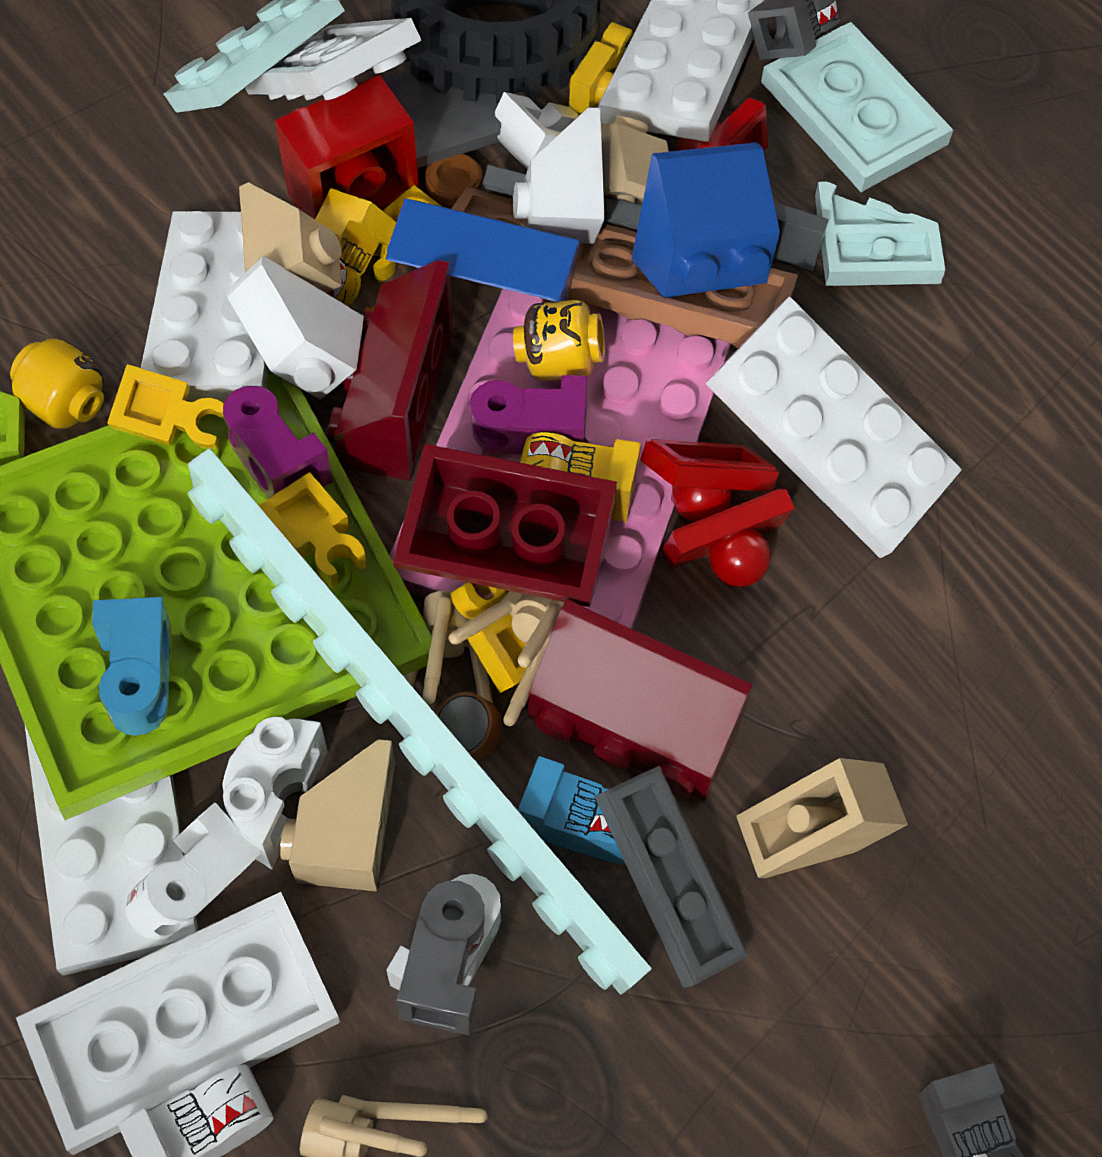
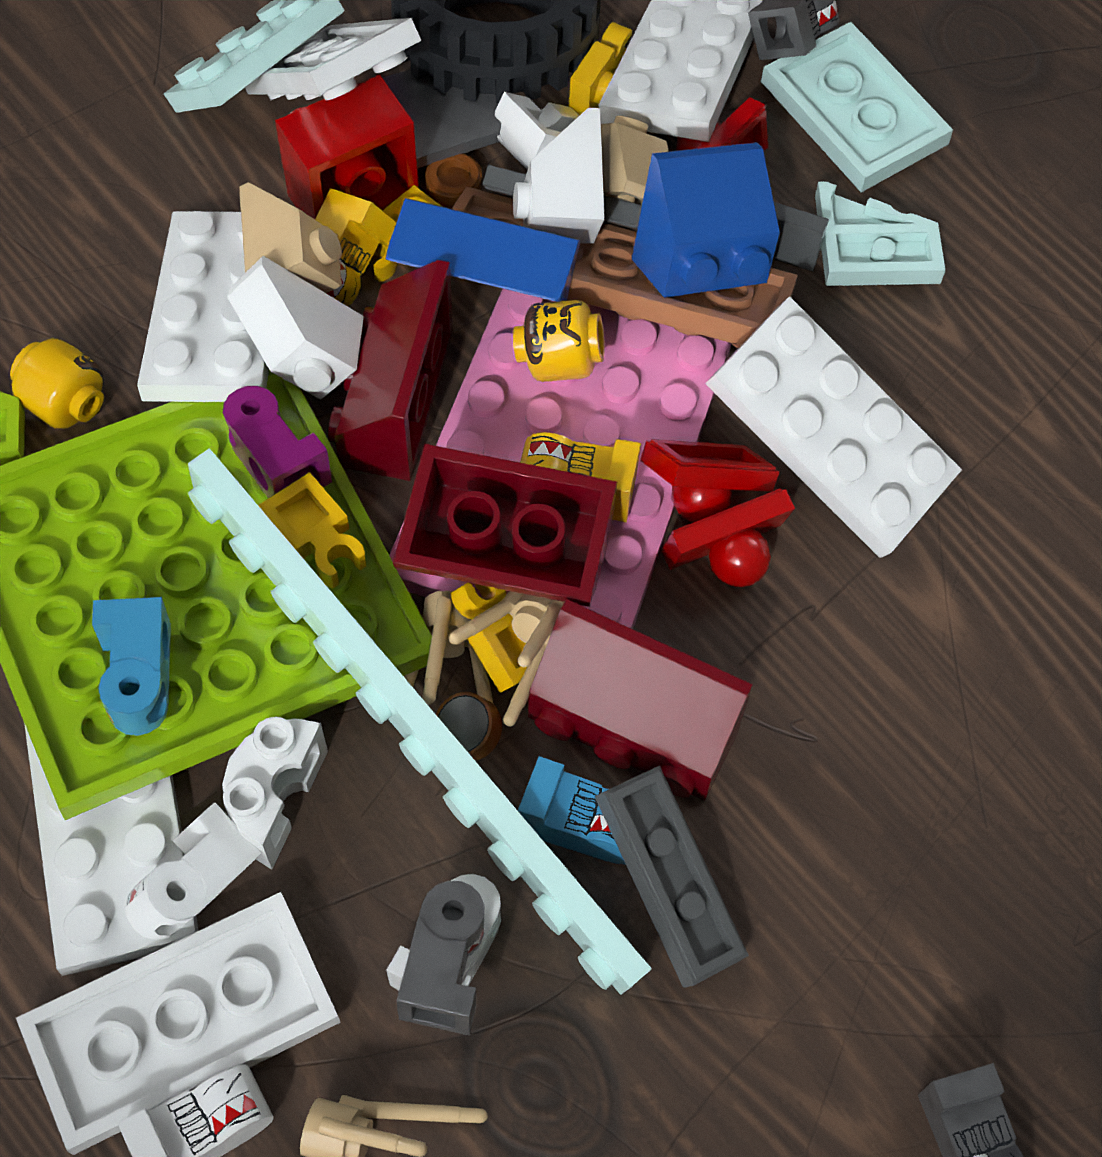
(157, 407): yellow plate -> none
(343, 823): tan slope -> none
(508, 415): magenta leg -> none
(822, 817): tan slope -> none

